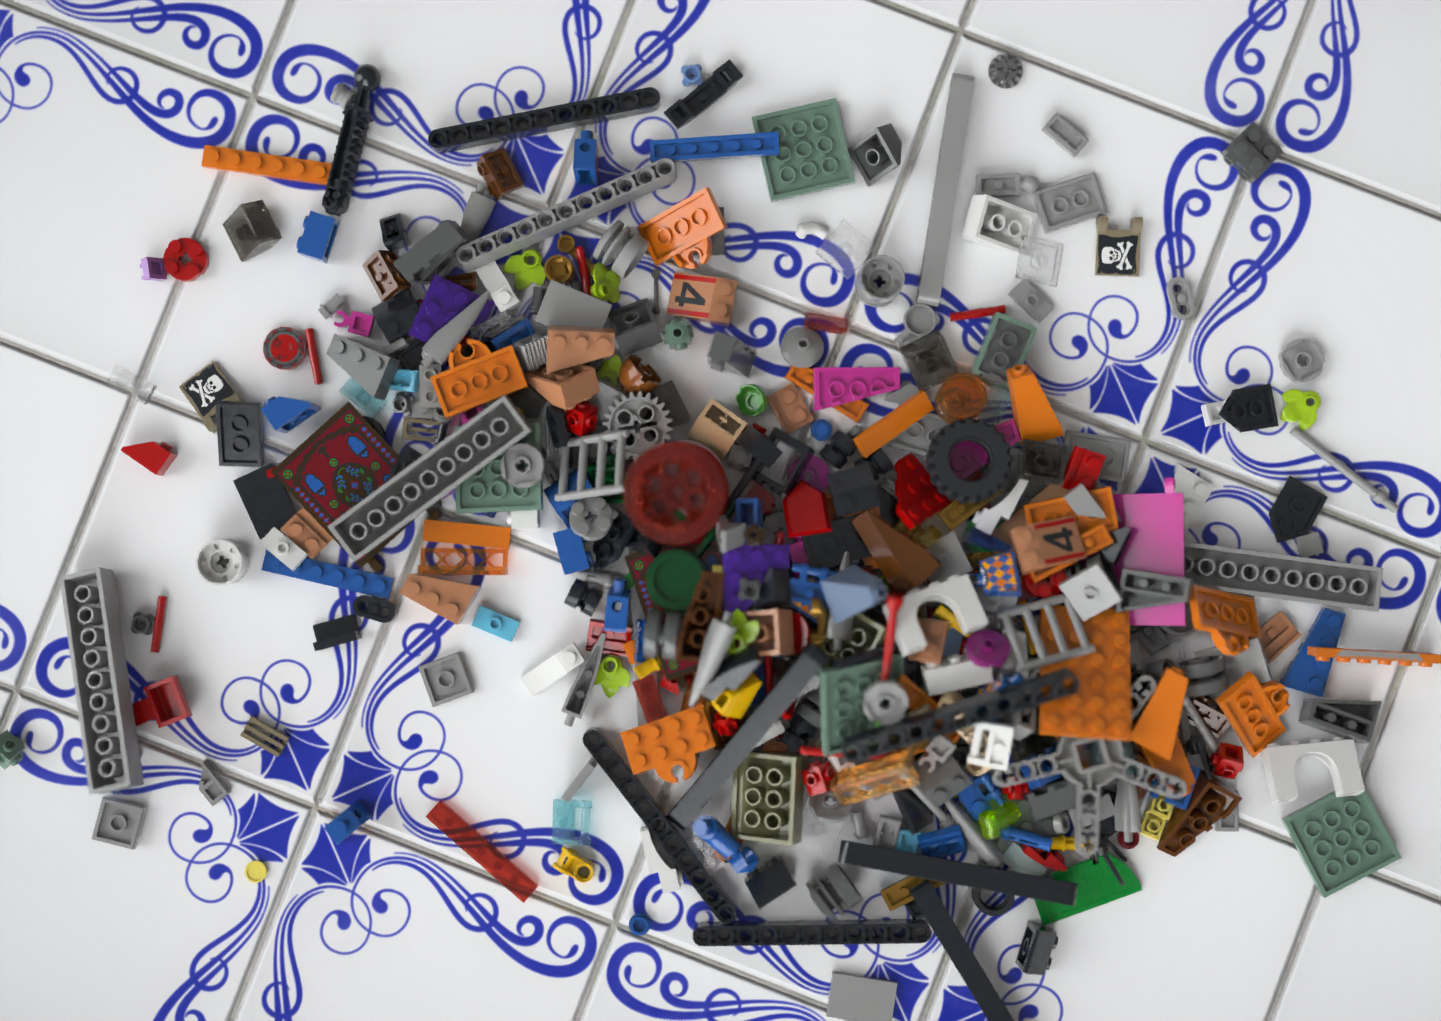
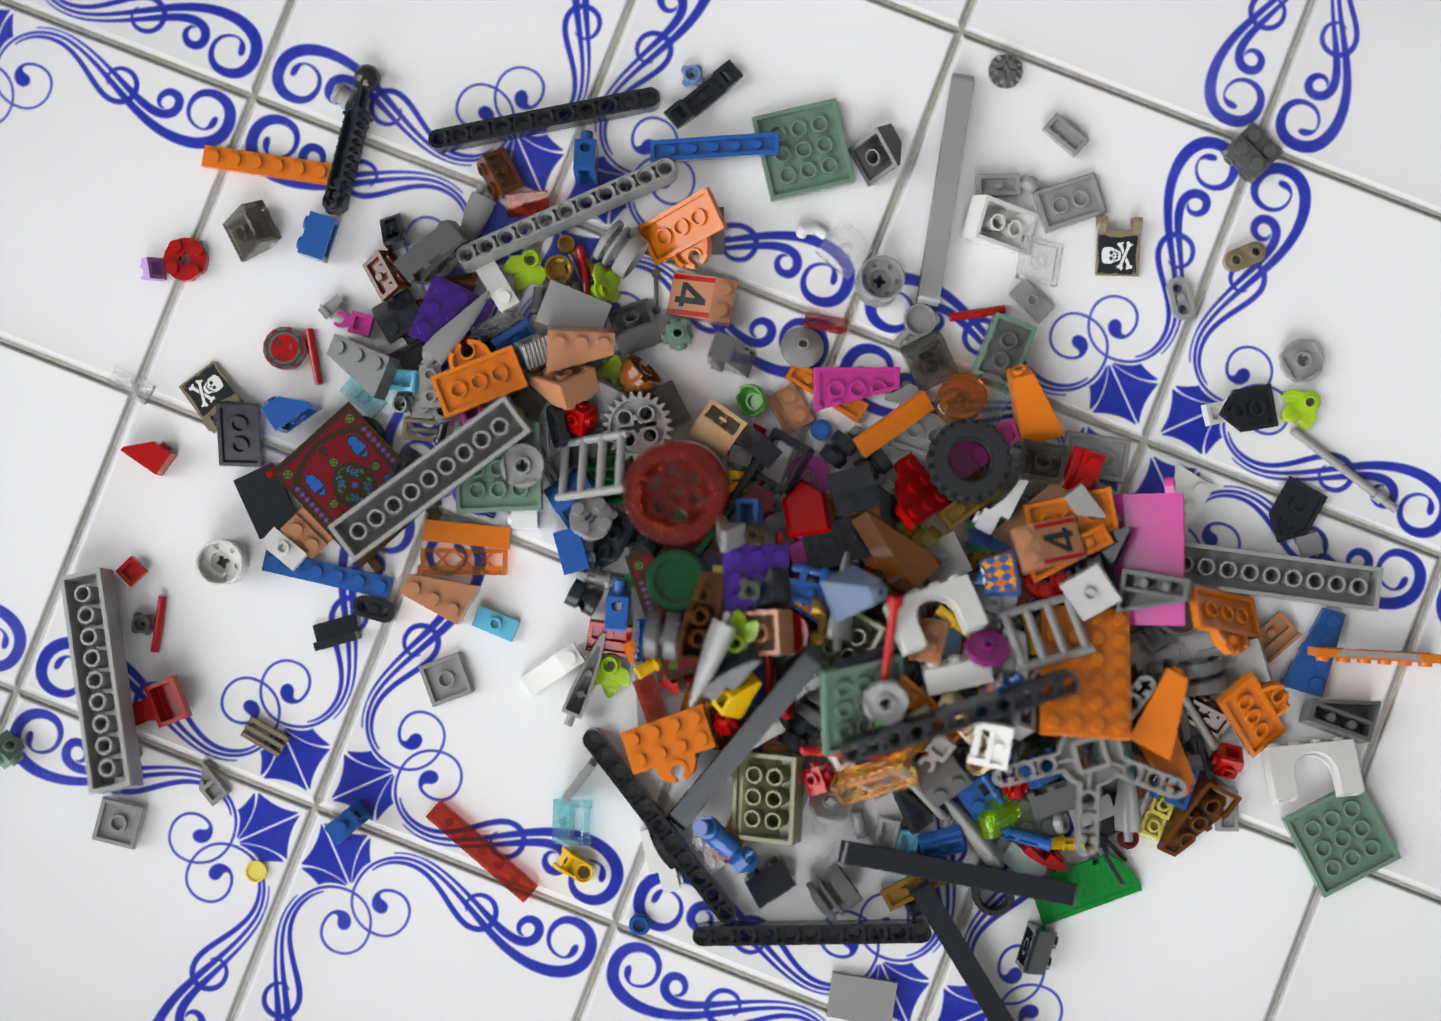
(131, 571): none -> red plate
(526, 203): none -> clear red slope
(735, 475): none -> yellow wheel
(1245, 256): none -> dark tan plate

